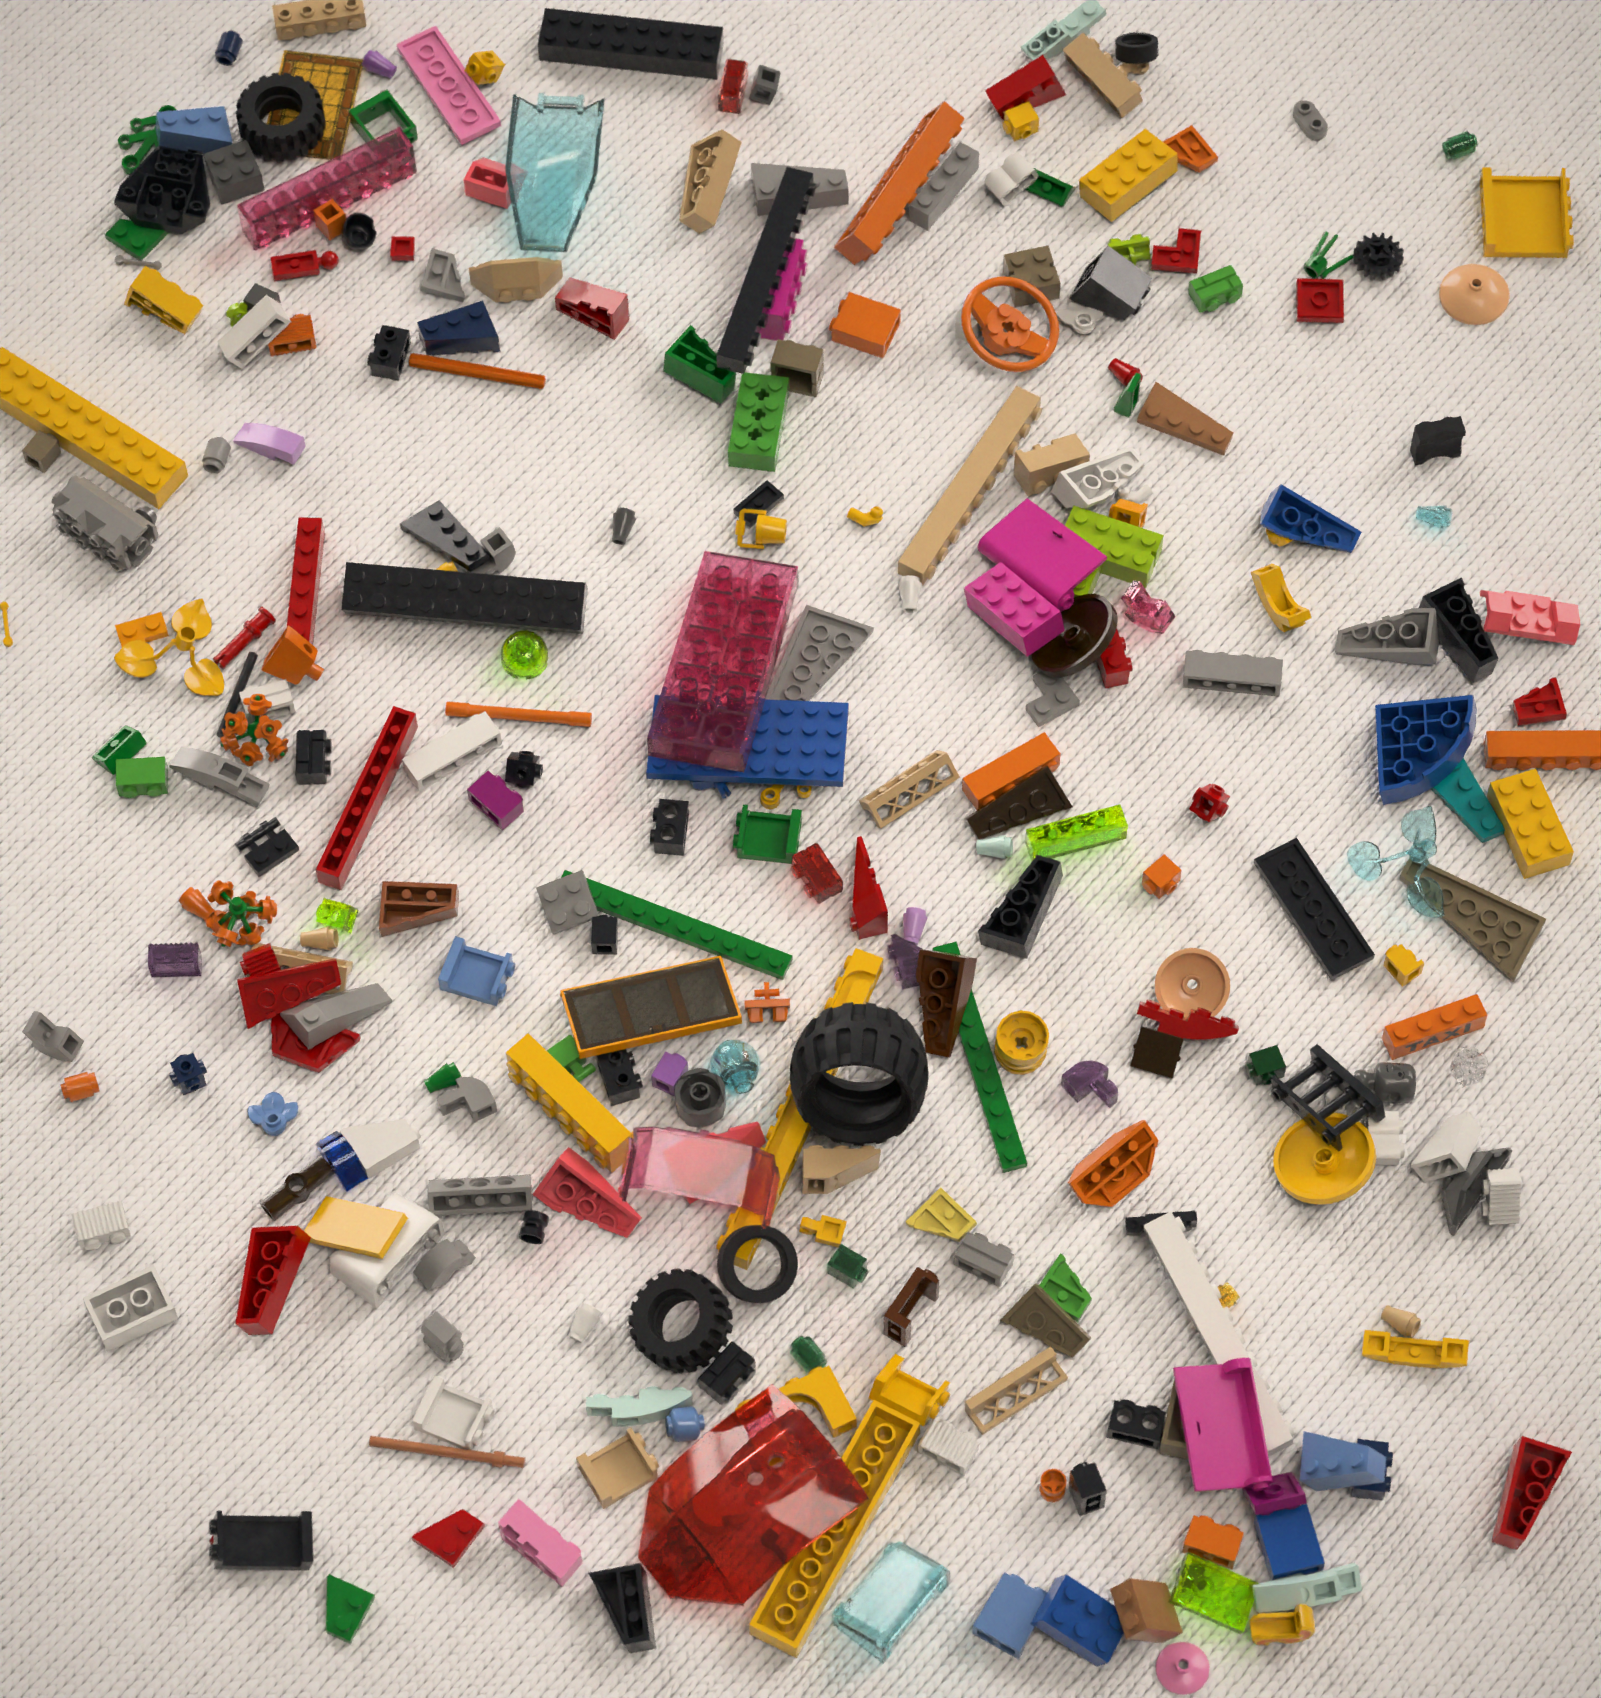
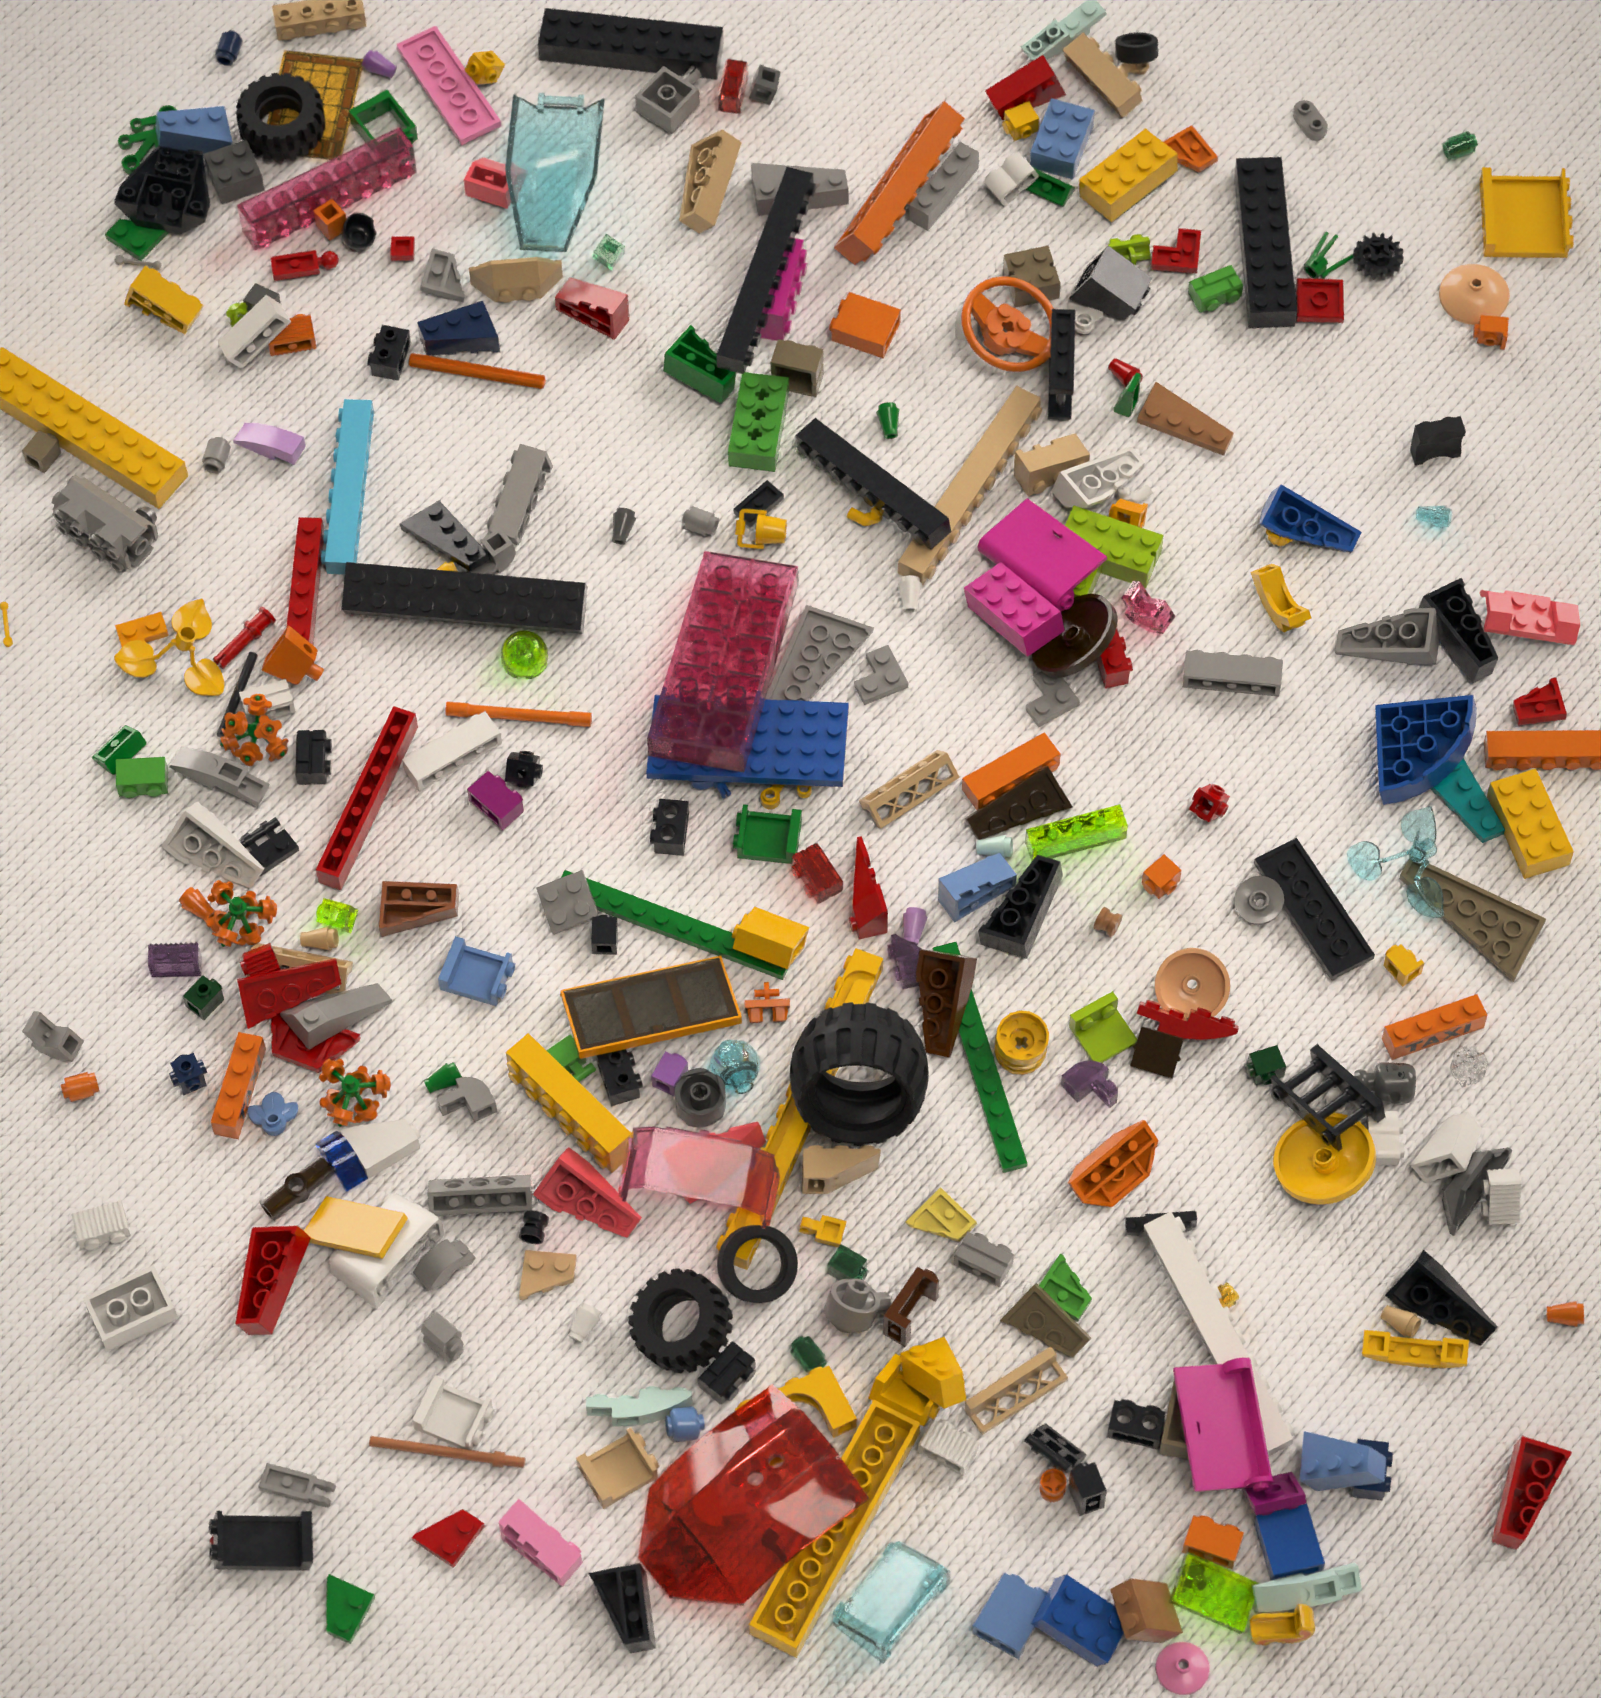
(204, 997): none -> dark green brick
(207, 843): none -> white wedge
(238, 1085): none -> orange brick
(295, 1485): none -> light grey hinge
(349, 485): none -> medium azure brick
(352, 1086): none -> orange plant
(520, 491): none -> light grey wedge
(545, 1271): none -> tan wing
(608, 251): none -> clear green brick
(669, 98): none -> light grey brick
(700, 521): none -> light grey brick
(770, 937): none -> yellow brick
(854, 1305): none -> light grey piece
(873, 484): none -> black brick
(886, 678): none -> light grey plate
(888, 417): none -> green cone
(934, 1372): none -> yellow wedge
(975, 885): none -> medium blue wedge
(1055, 1448): none -> black plate
(1061, 364): none -> black fence
(1062, 138): none -> medium blue brick
(1102, 1029): none -> lime bracket
(1108, 921): none -> medium nougat wheel
(1259, 888): none -> light grey dish
(1265, 242): none -> black brick
(1440, 1299): none -> black wedge
(1491, 331): none -> orange brick
(1566, 1313): none -> orange cone

